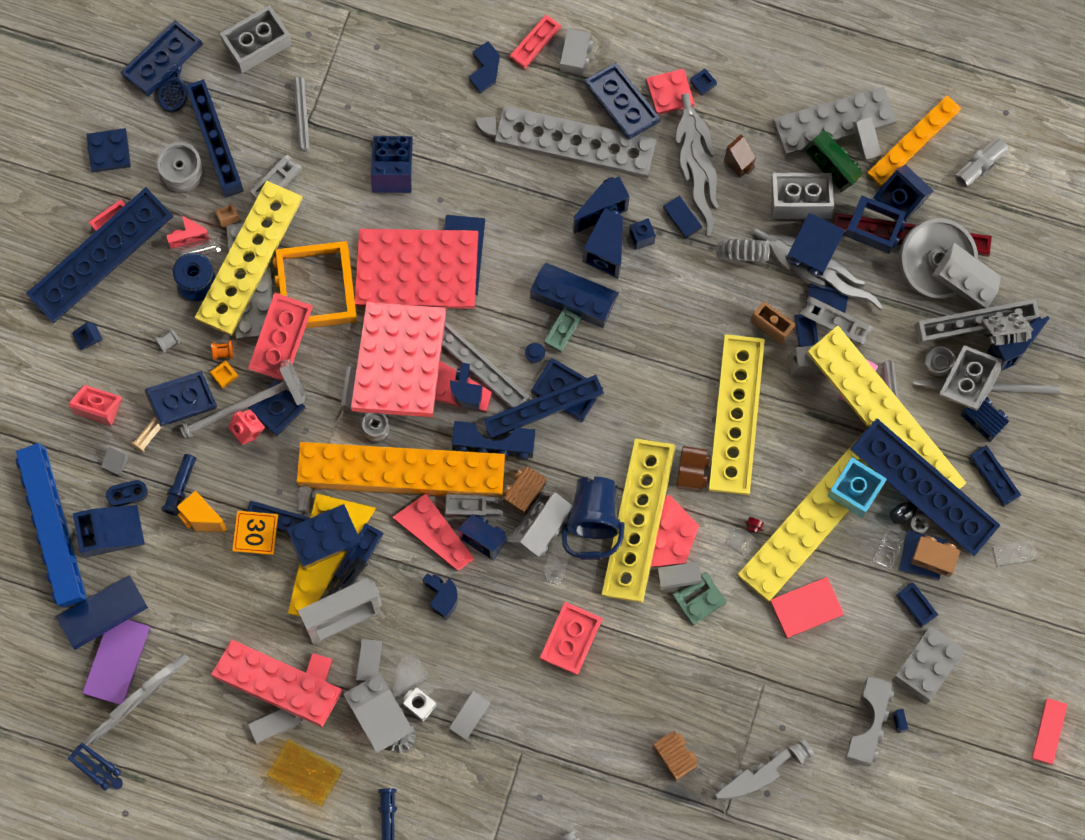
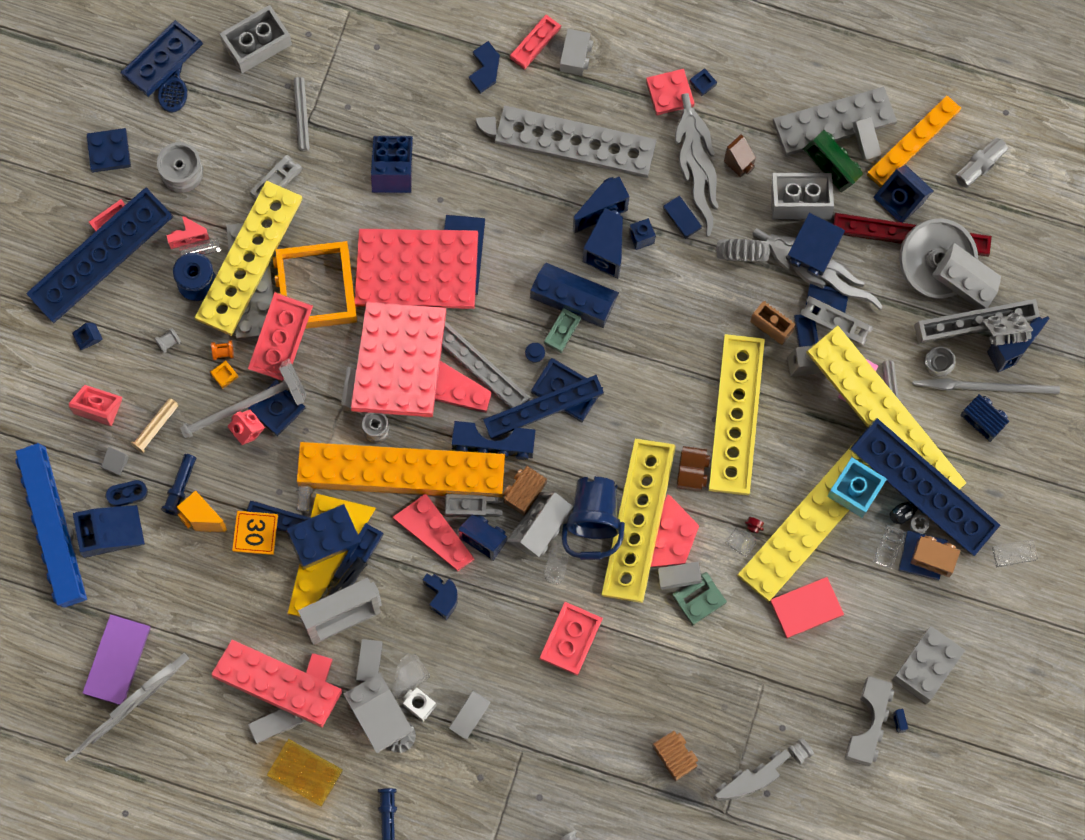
(102, 612): dark blue tile -> none
(116, 782): dark blue piece -> none
(180, 398): dark blue tile -> none
(214, 138): dark blue brick -> none
(227, 215): medium nougat tile -> none
(464, 393): dark blue brick -> none
(622, 101): dark blue tile -> none
(870, 239): dark blue window -> none
(917, 604): dark blue tile -> none
(971, 378): light grey slope -> none
(995, 476): dark blue tile -> none
(1049, 731): coral tile -> none

